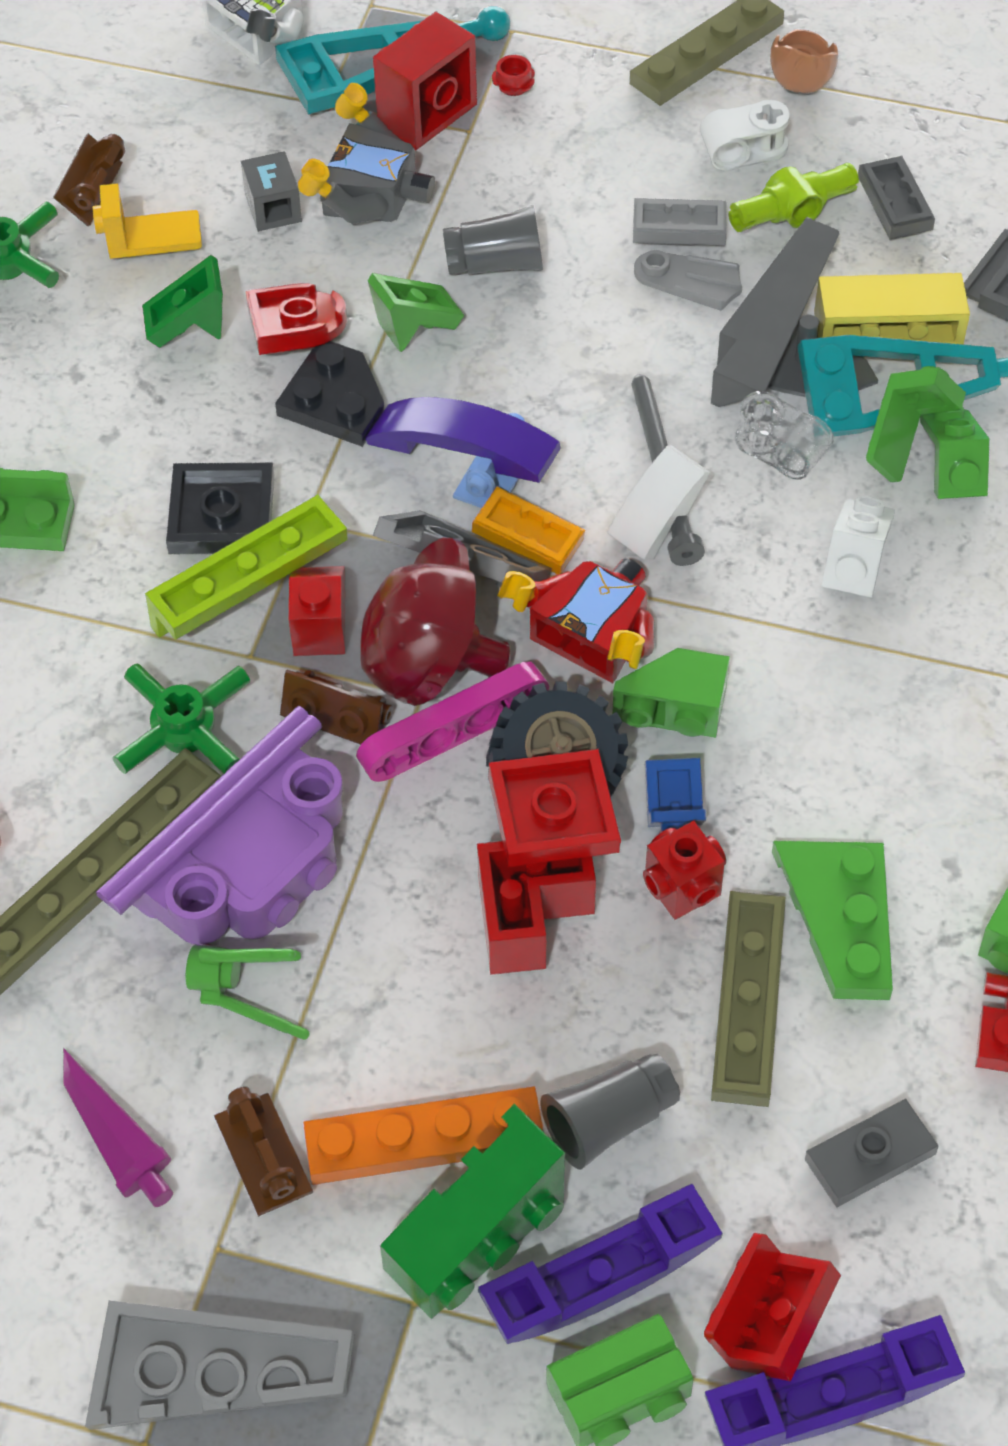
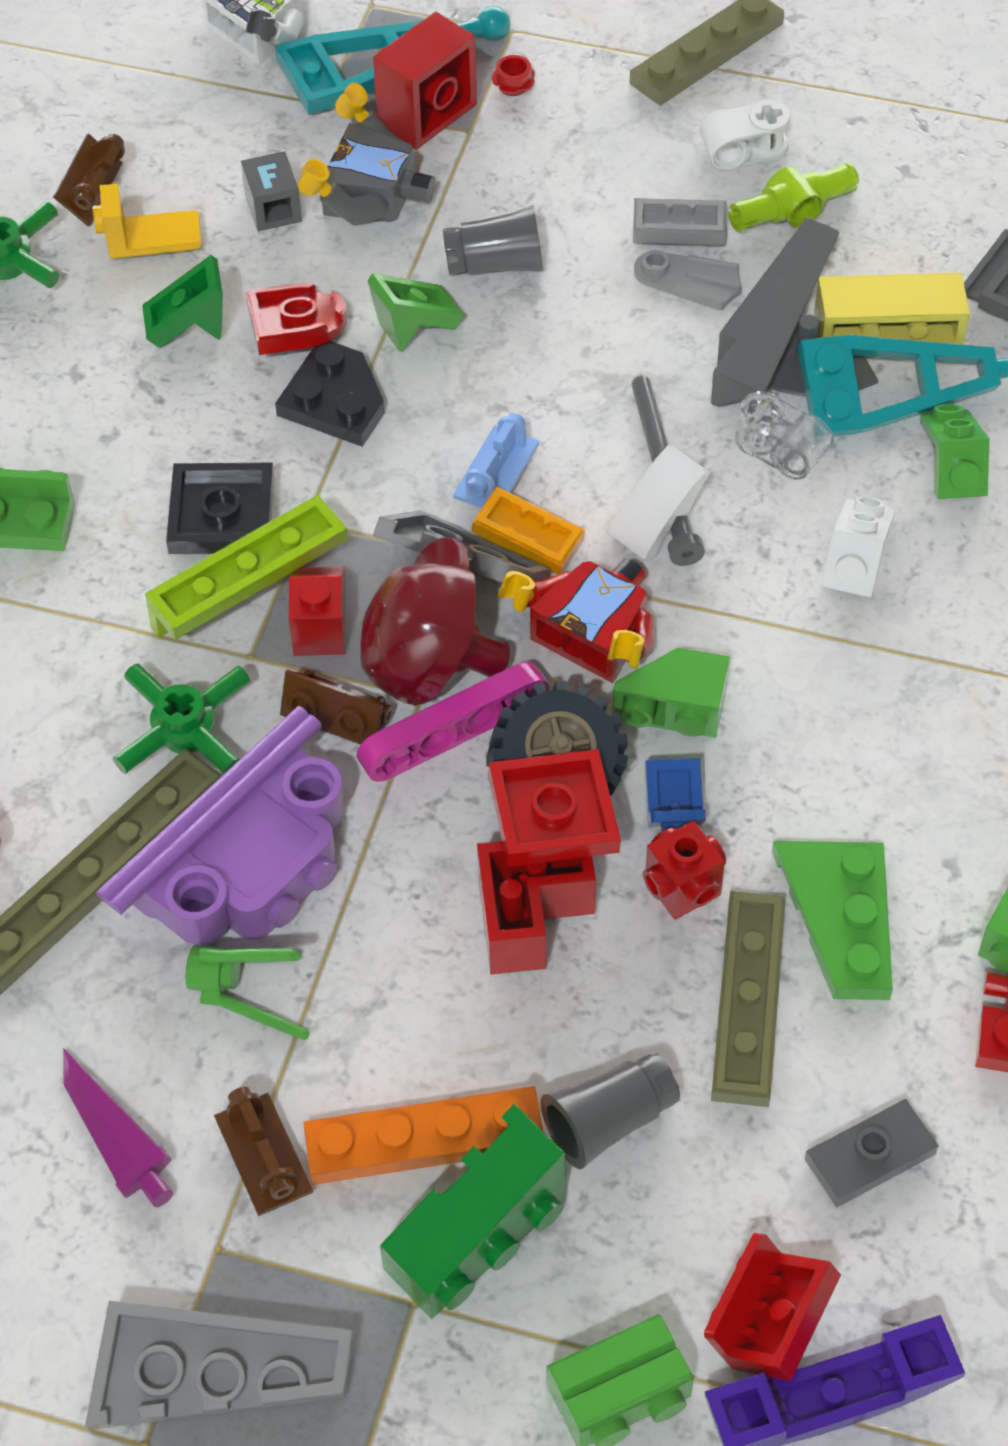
(467, 428): dark purple slope -> none
(602, 1271): dark purple slope -> none
(803, 61): nougat hair -> none
(896, 197): dark grey plate -> none
(904, 401): bright green bracket -> none

